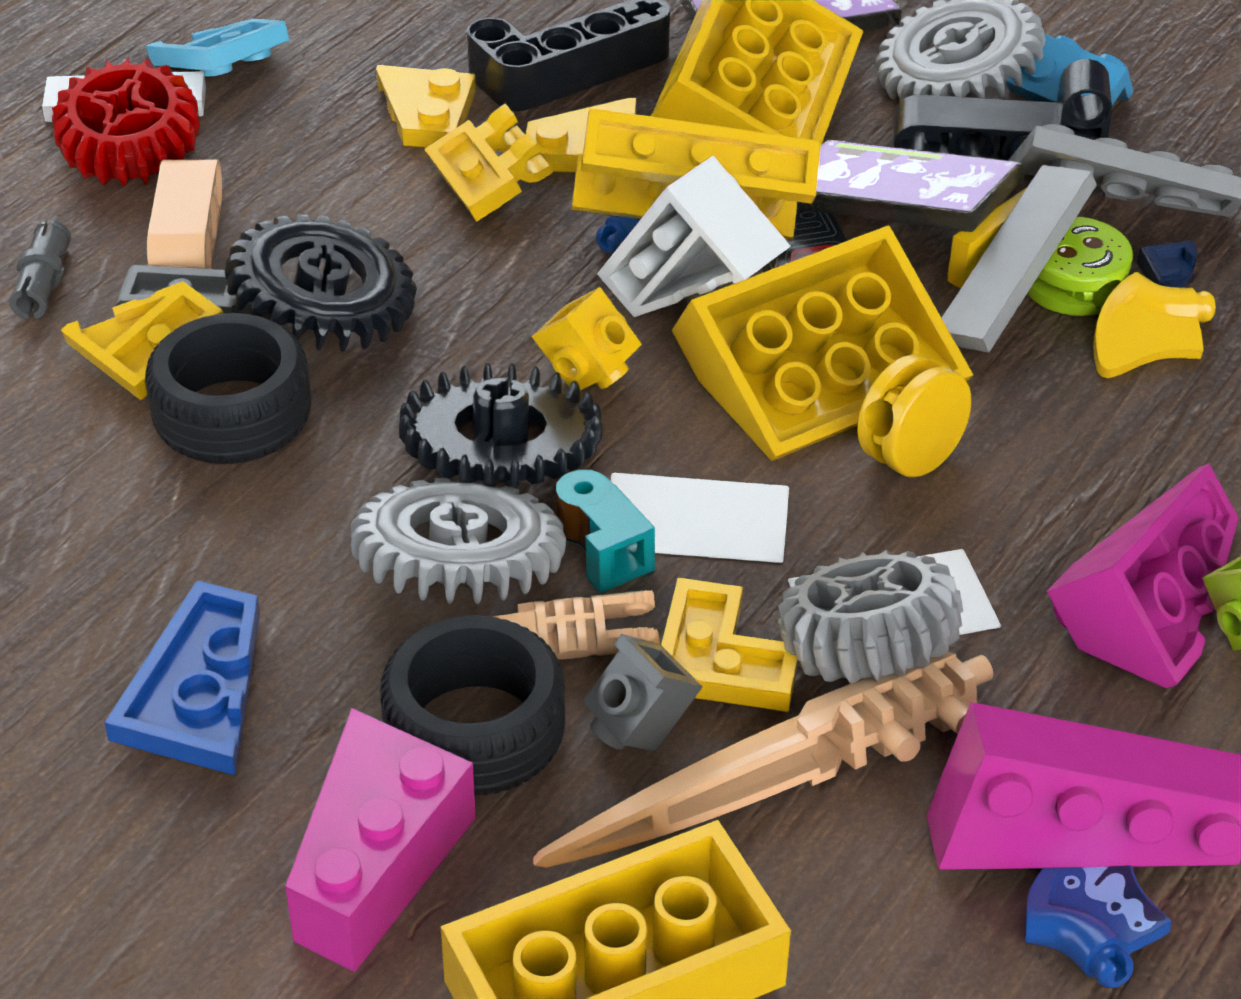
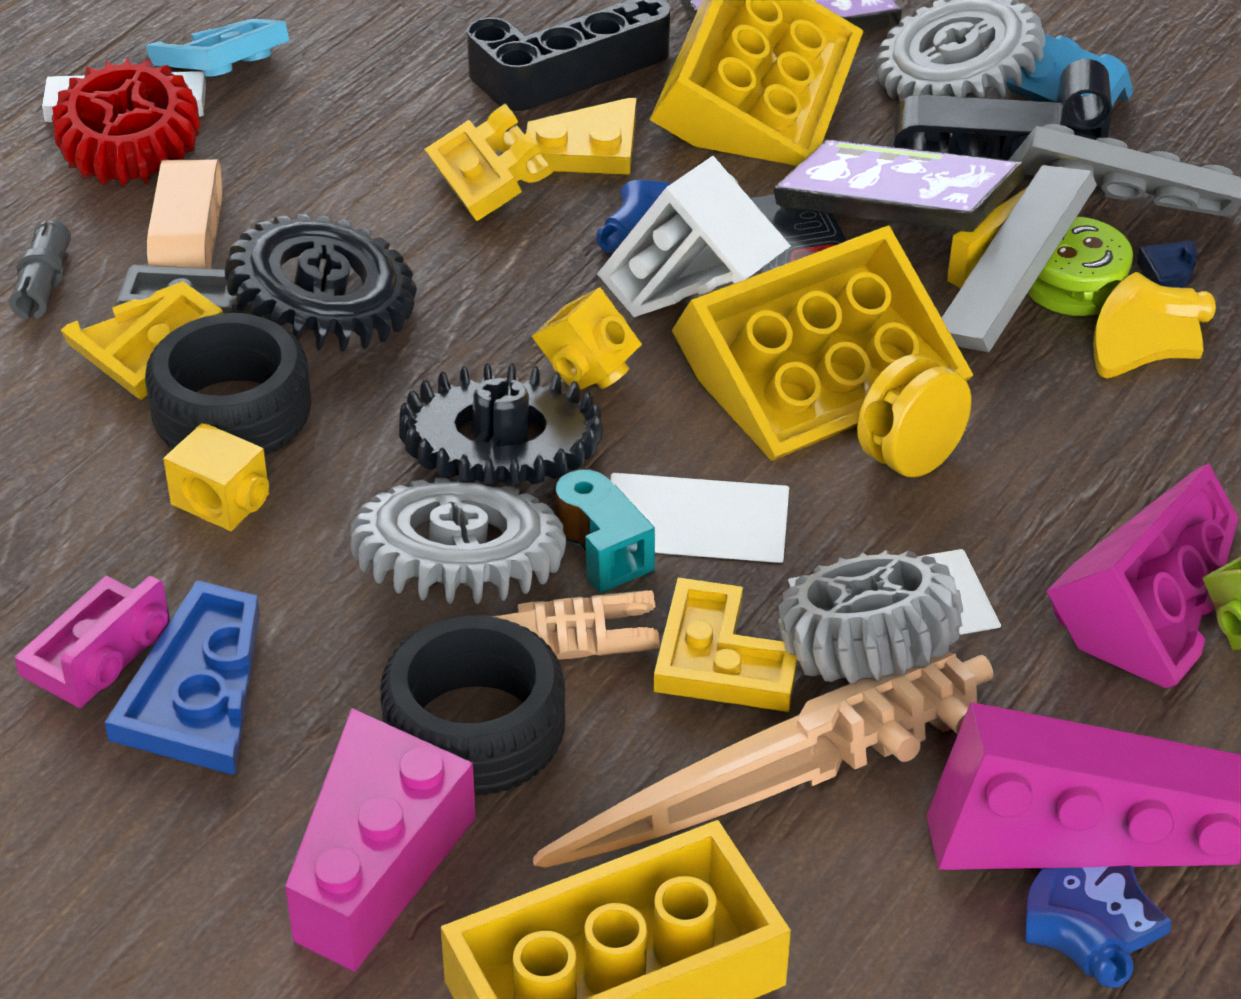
(95, 639): none -> dark pink bracket
(217, 476): none -> yellow brick
(425, 101): yellow wing -> none
(637, 156): yellow fence -> none
(640, 695): dark grey brick -> none

